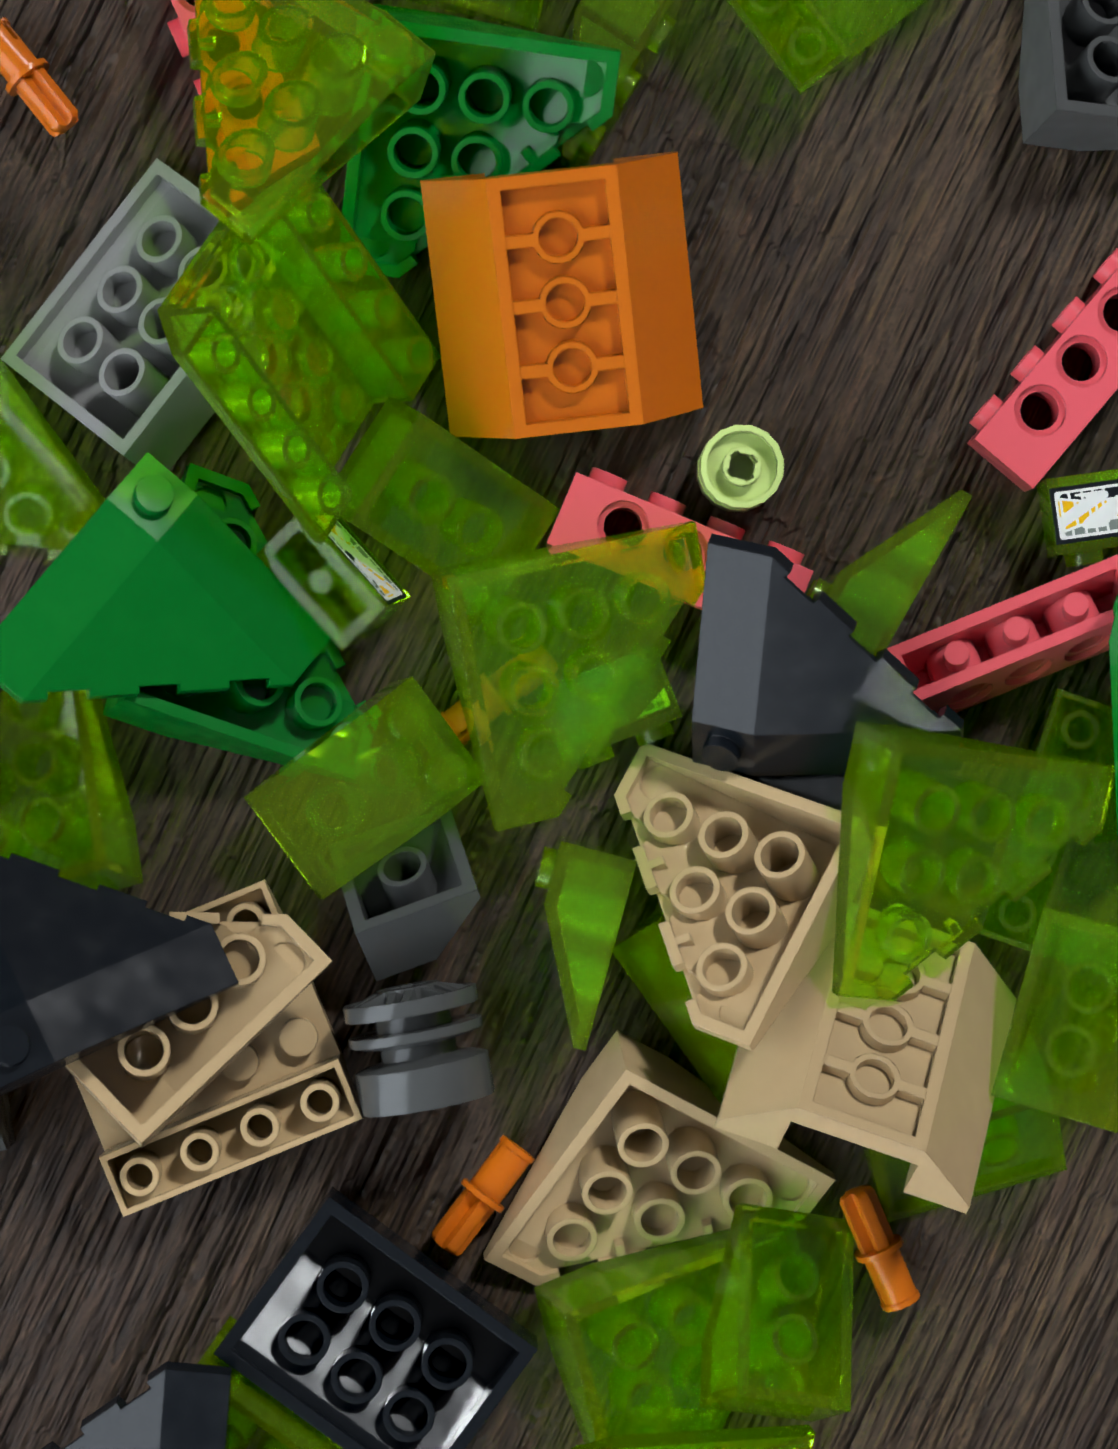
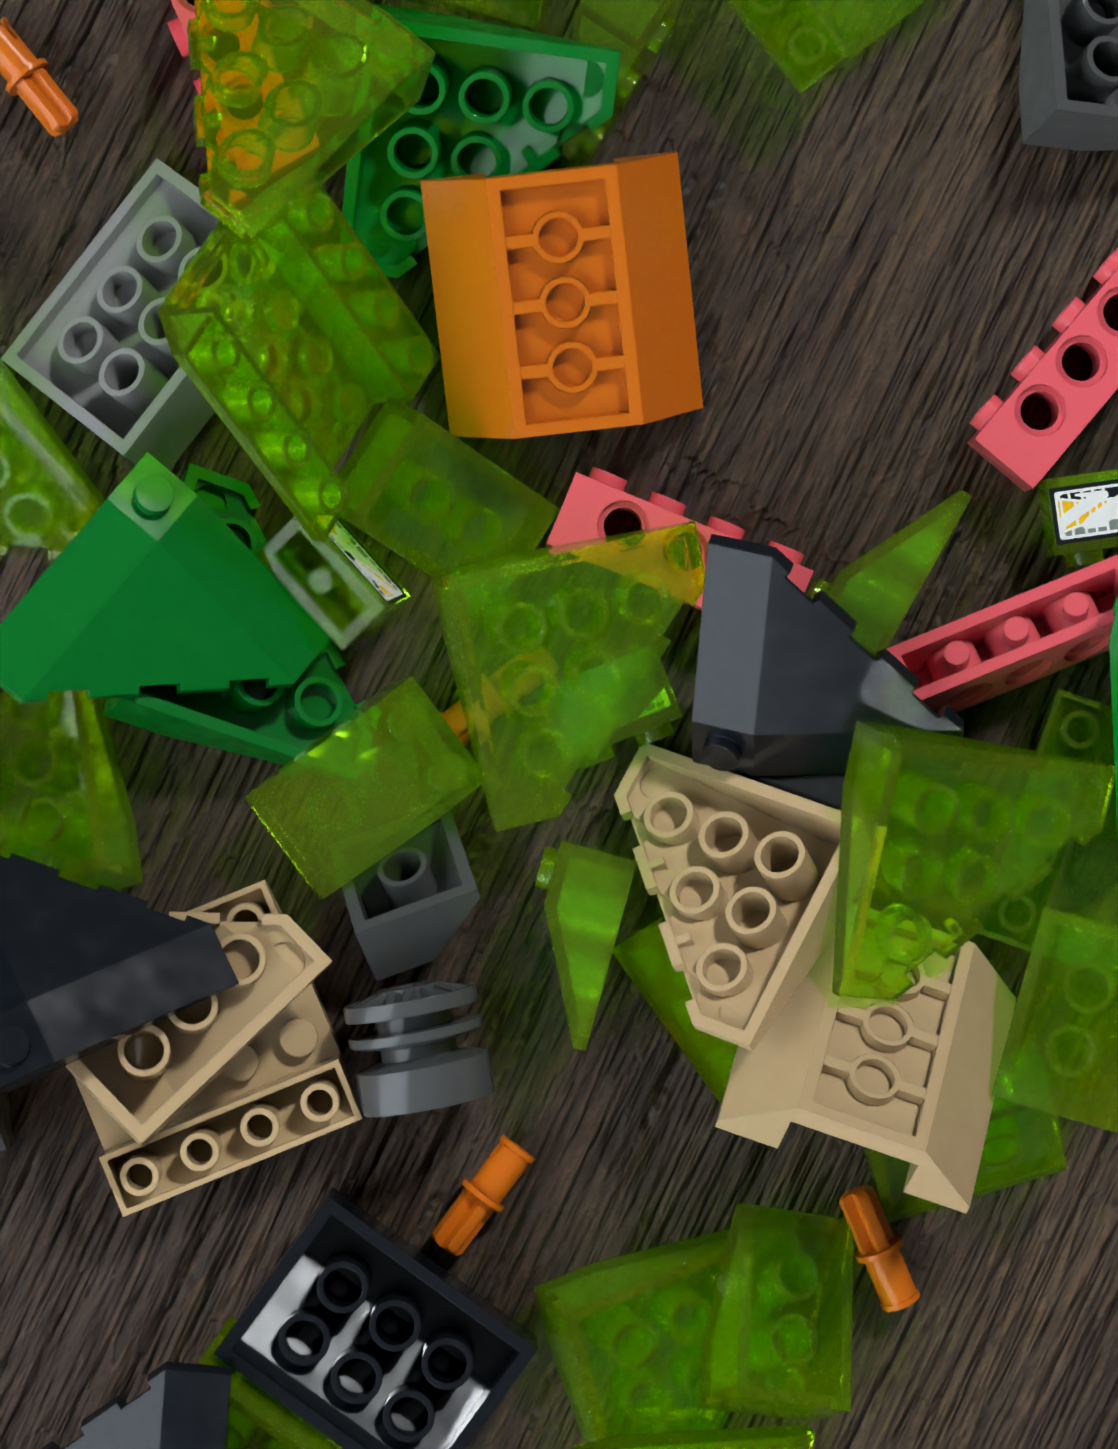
(641, 1169): tan slope -> none
(740, 468): yellowish green wheel -> none

